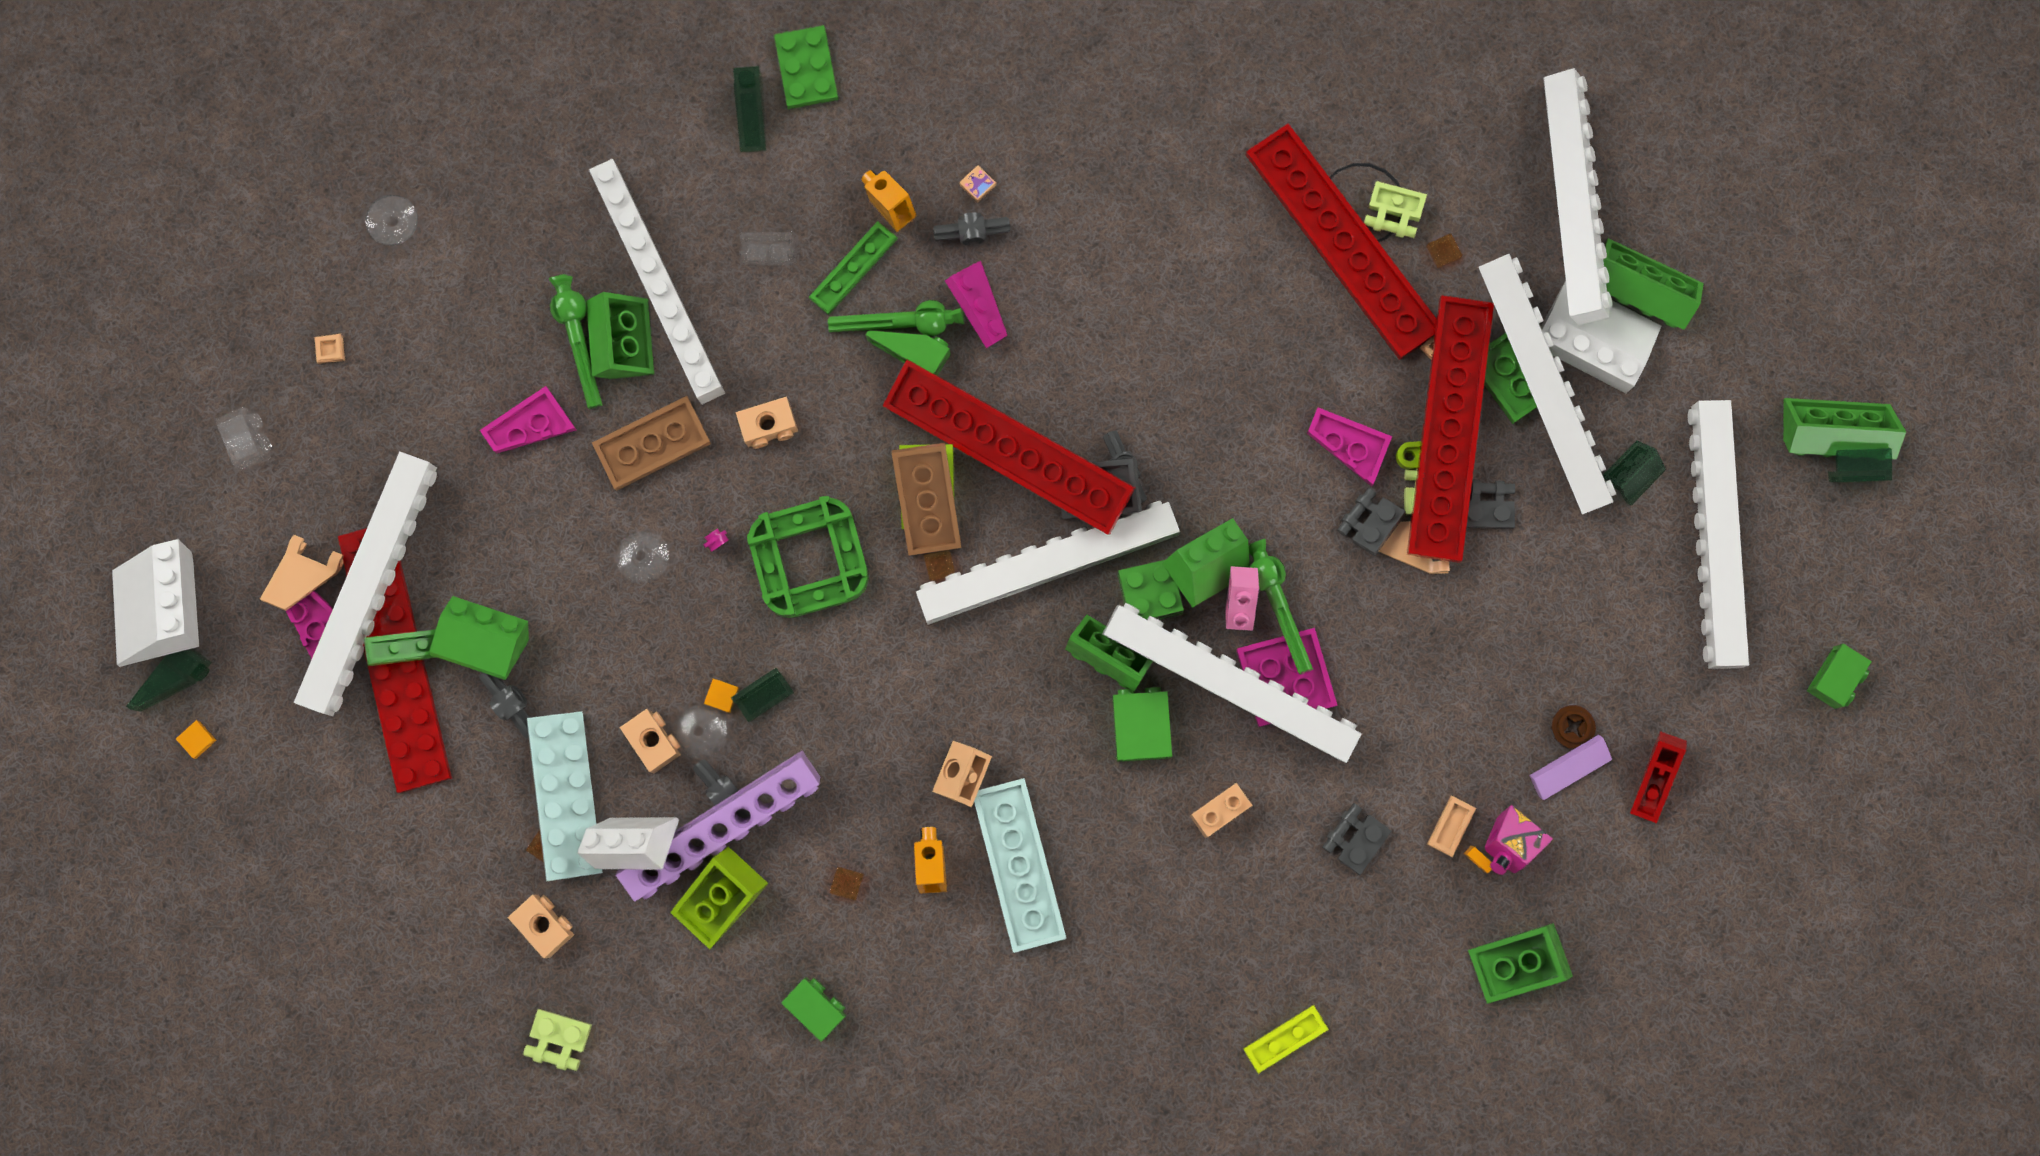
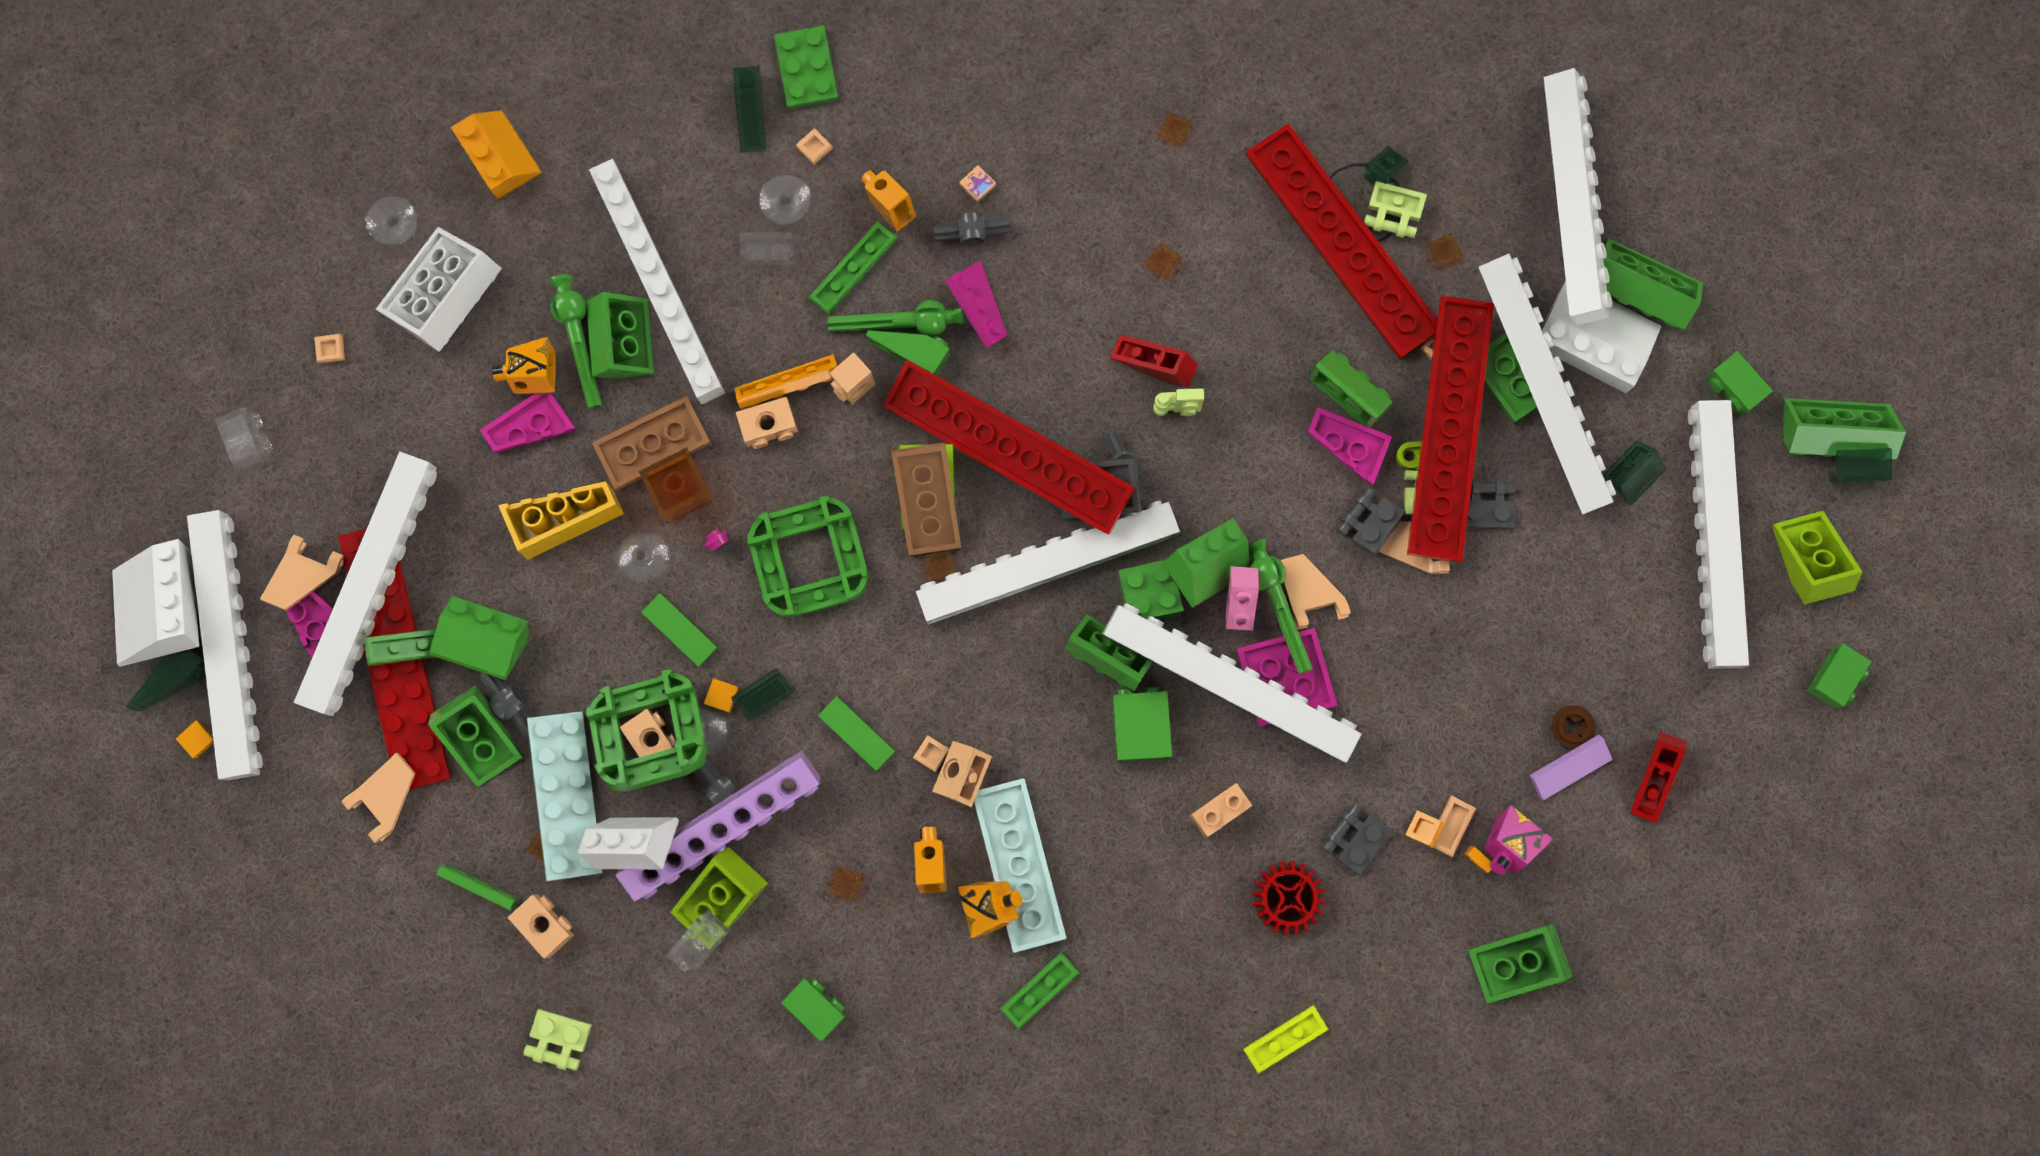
(224, 645): none -> white brick
(384, 795): none -> light nougat flag
(439, 288): none -> white slope
(475, 736): none -> bright green slope
(478, 887): none -> bright green tile
(496, 151): none -> light orange slope
(529, 368): none -> light orange torso
(555, 519): none -> yellow wedge
(635, 698): none -> bright green plate
(676, 485): none -> clear orange brick
(679, 630): none -> bright green tile
(698, 942): none -> clear hinge
(783, 187): none -> clear dish
(790, 380): none -> light orange plate
(814, 146): none -> light nougat tile
(851, 379): none -> light nougat brick
(856, 733): none -> bright green tile
(931, 753): none -> light nougat tile
(989, 906): none -> light orange torso
(1039, 990): none -> bright green tile
(1155, 360): none -> red slope
(1163, 261): none -> clear orange tile
(1175, 129): none -> clear orange tile
(1183, 401): none -> yellowish green plate
(1307, 914): none -> red gear
(1310, 590): none -> light nougat flag
(1350, 389): none -> bright green slope
(1385, 166): none -> clear green slope
(1424, 829): none -> light orange tile
(1738, 383): none -> bright green brick
(1816, 558): none -> lime slope

